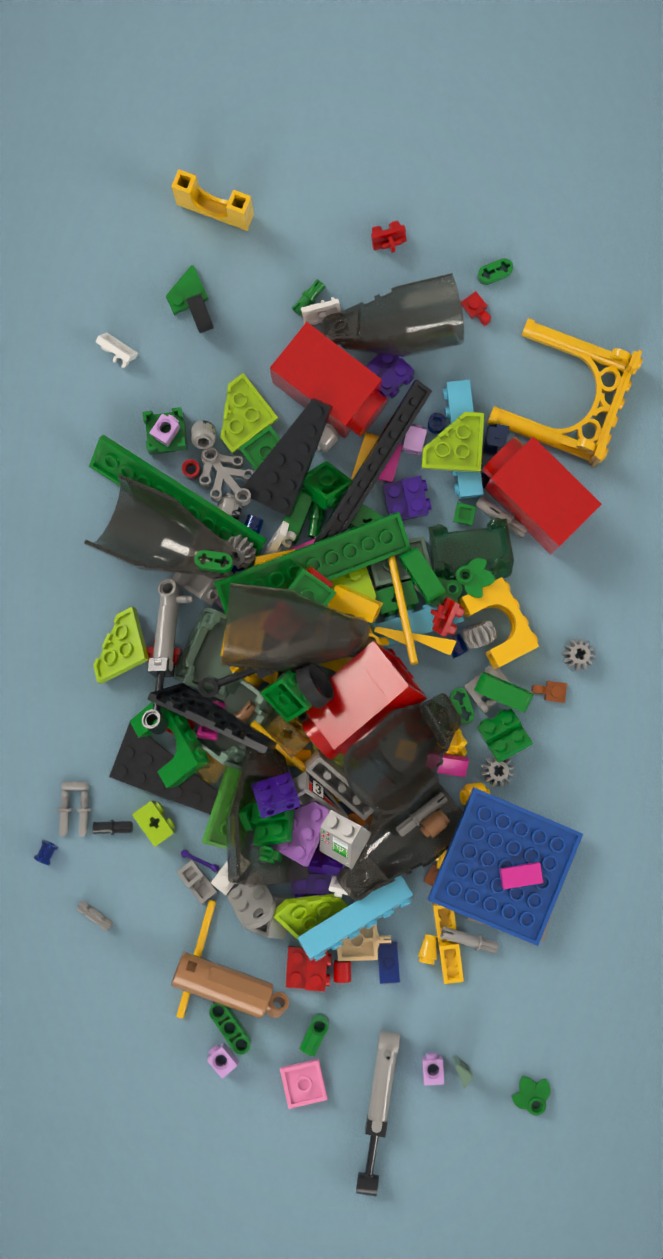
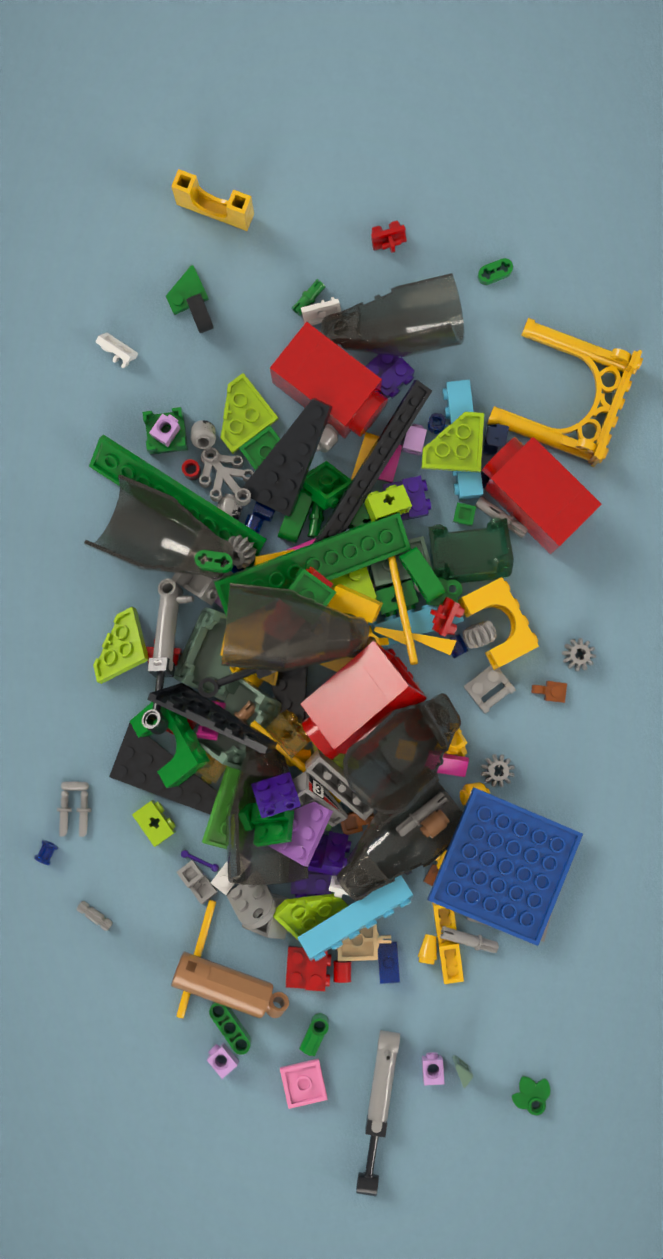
(112, 827): black axle -> none
(263, 512): none -> clear blue beam
(268, 855): green plate -> none
(281, 536): white plate -> none
(286, 696): green plate -> none
(308, 688): black tyre -> none
(342, 839): light grey slope -> none
(395, 495): none -> lime brick
(466, 704): green beam -> none
(475, 306): red plate -> none
(478, 577): green plate -> none
(503, 692): green beam -> none
(504, 735): green plate -> none
(521, 875): dark pink tile -> none

